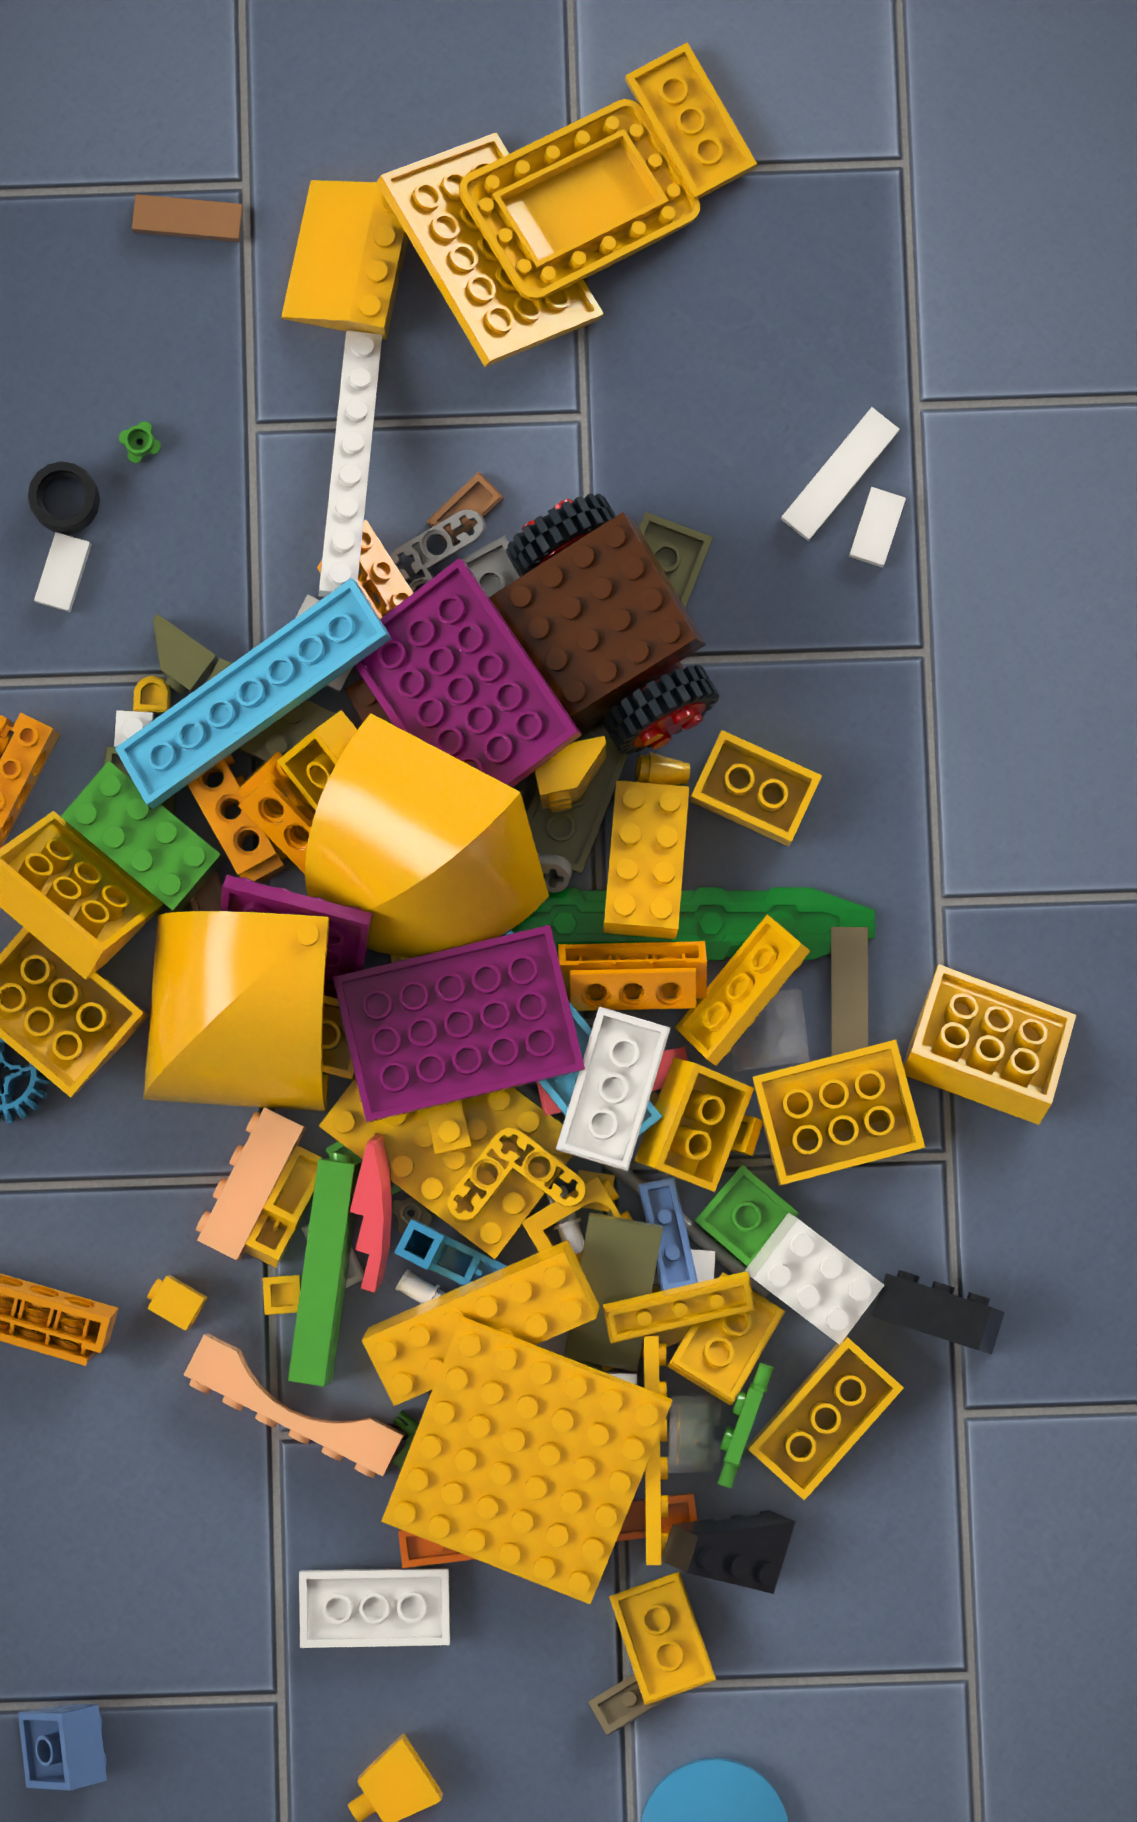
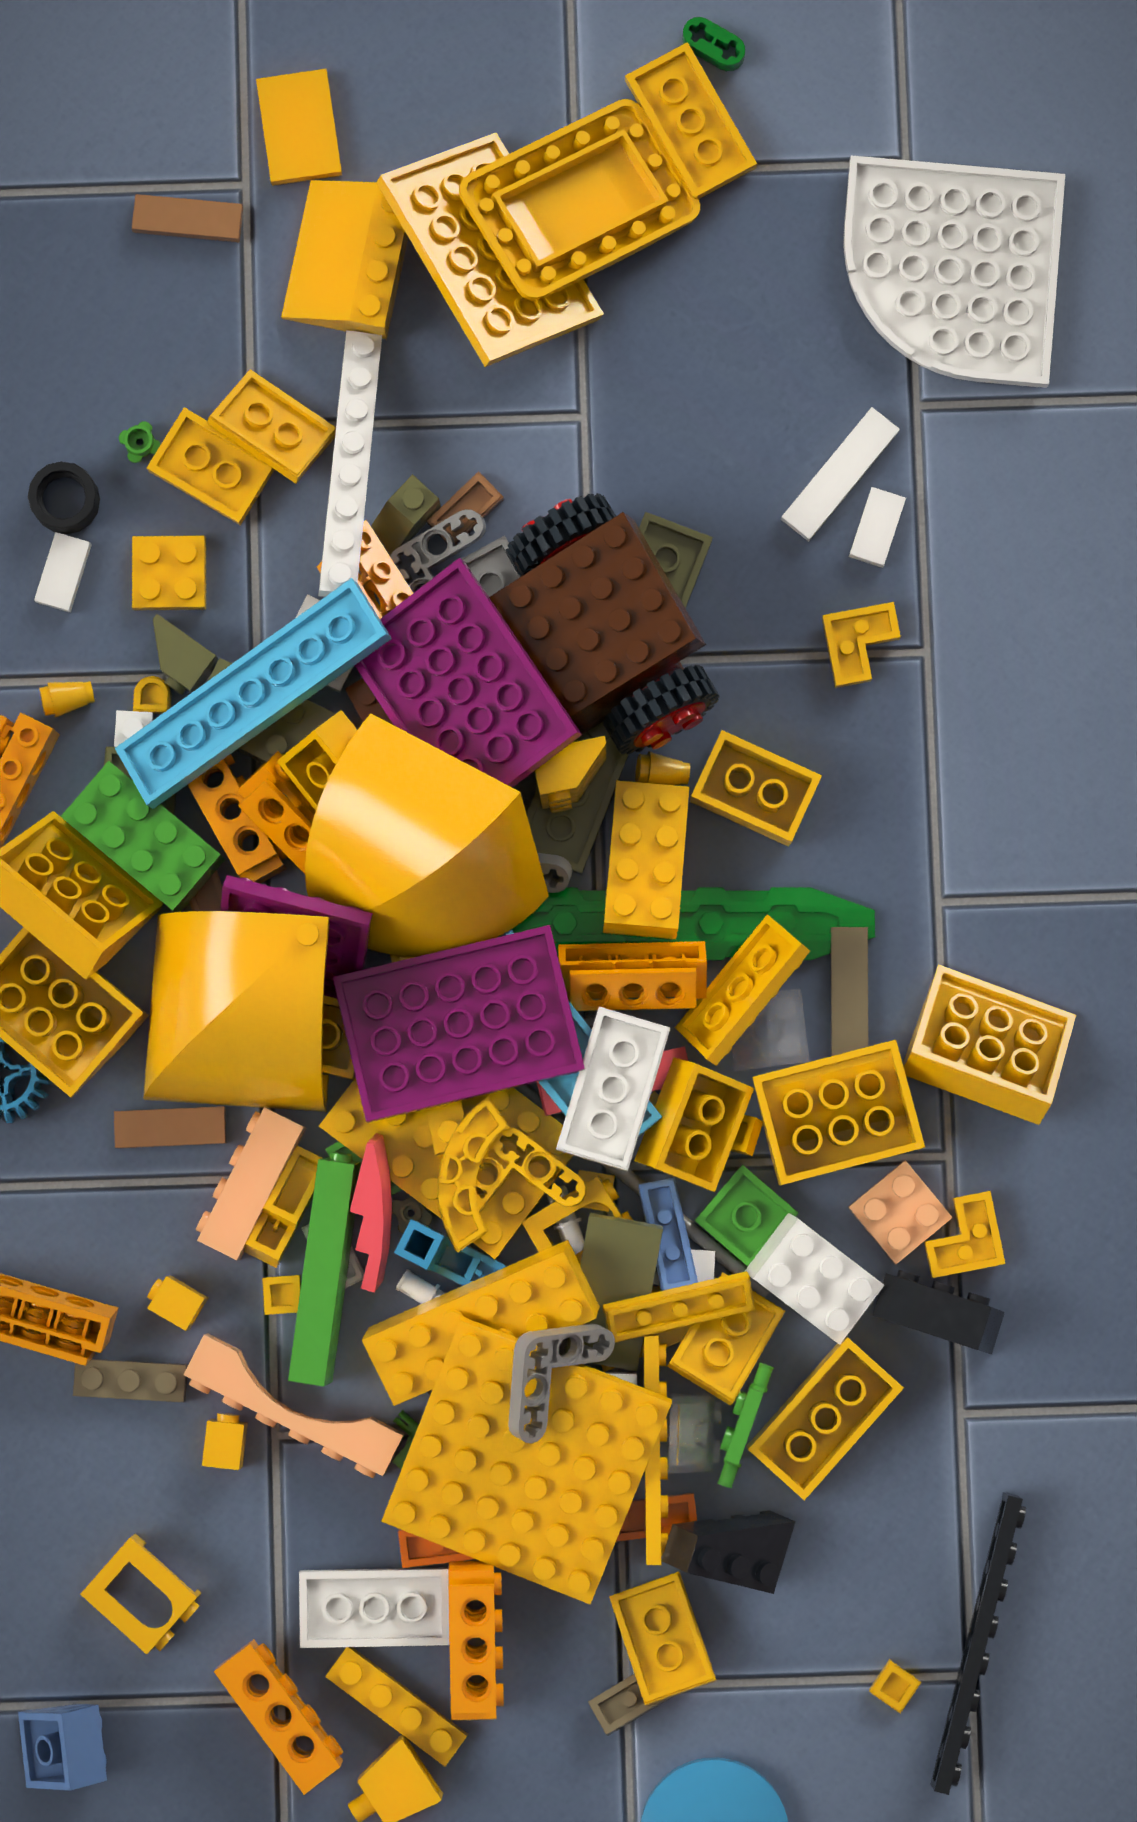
(65, 697): none -> yellow cone
(131, 1380): none -> dark tan plate
(169, 572): none -> yellow plate
(170, 1127): none -> medium nougat tile
(175, 1589): none -> yellow panel
(210, 467): none -> yellow plate
(225, 1442): none -> yellow brick
(272, 426): none -> yellow tile
(299, 127): none -> yellow tile
(303, 1766): none -> light orange brick
(396, 1705): none -> yellow plate
(405, 514): none -> olive slope
(459, 1173): none -> yellow tile
(467, 1583): none -> light orange brick
(545, 1359): none -> light grey beam
(718, 37): none -> green beam
(849, 634): none -> yellow plate
(894, 1686): none -> yellow tile
(900, 1212): none -> light nougat plate
(957, 264): none -> white plate
(974, 1658): none -> black plate
(975, 1246): none -> yellow plate

